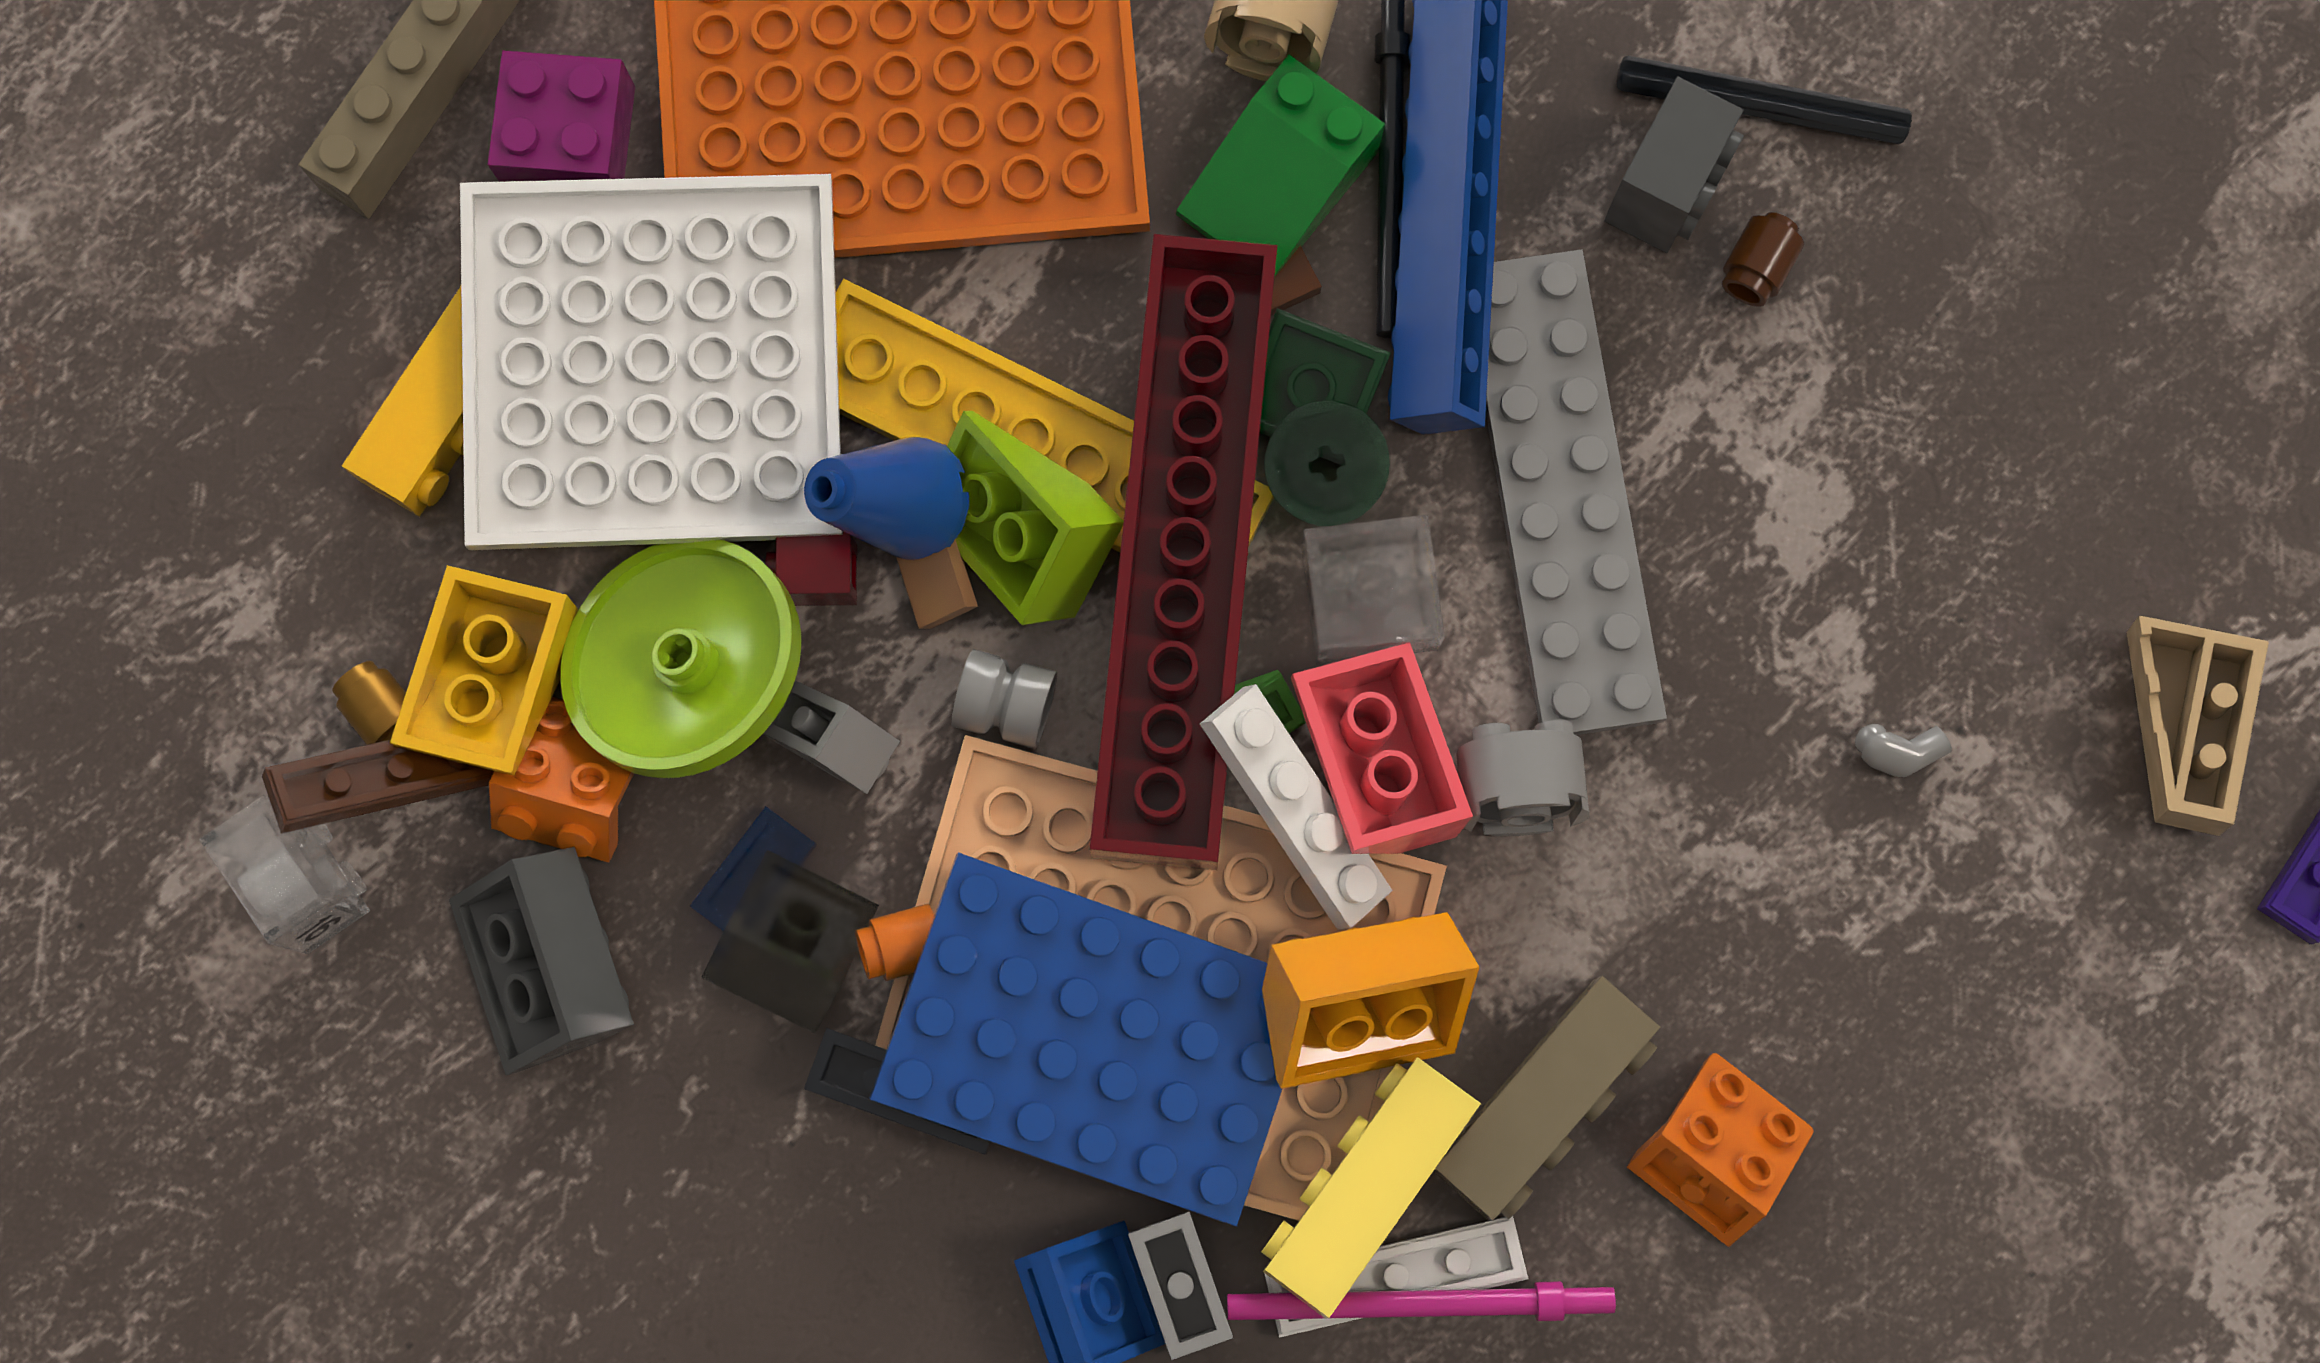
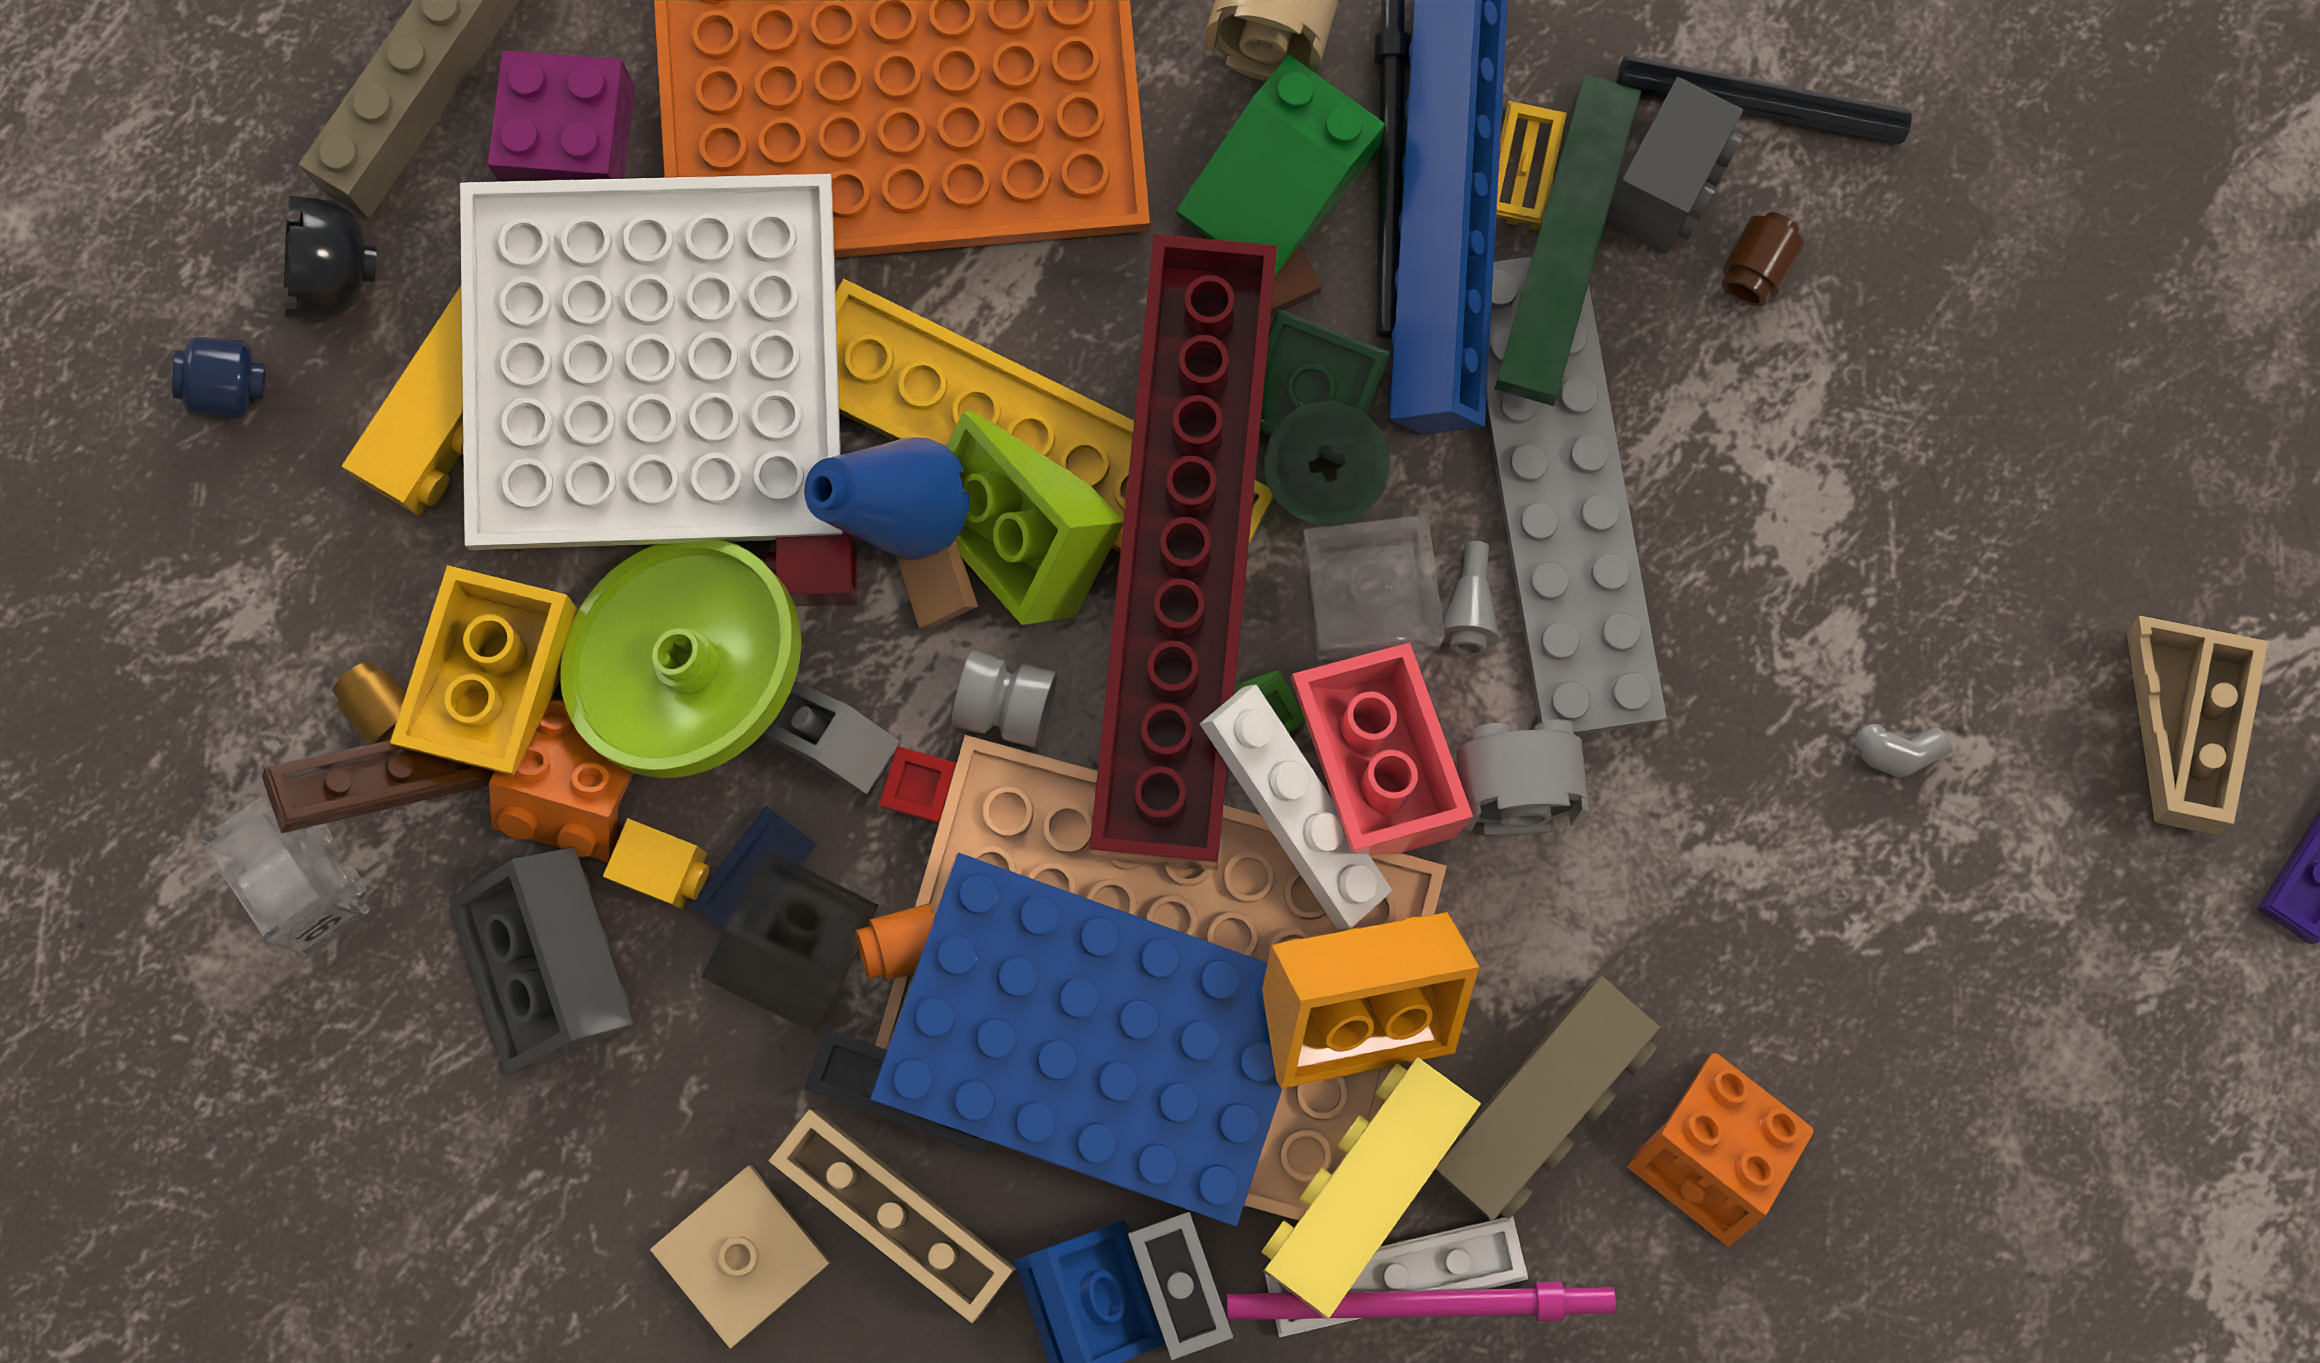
(217, 377): none -> dark blue head
(324, 259): none -> black cylinder
(657, 865): none -> yellow brick
(740, 1256): none -> tan plate
(893, 1215): none -> tan brick
(917, 785): none -> red plate
(1471, 618): none -> light grey cone
(1514, 211): none -> yellow tile
(1568, 241): none -> dark green tile

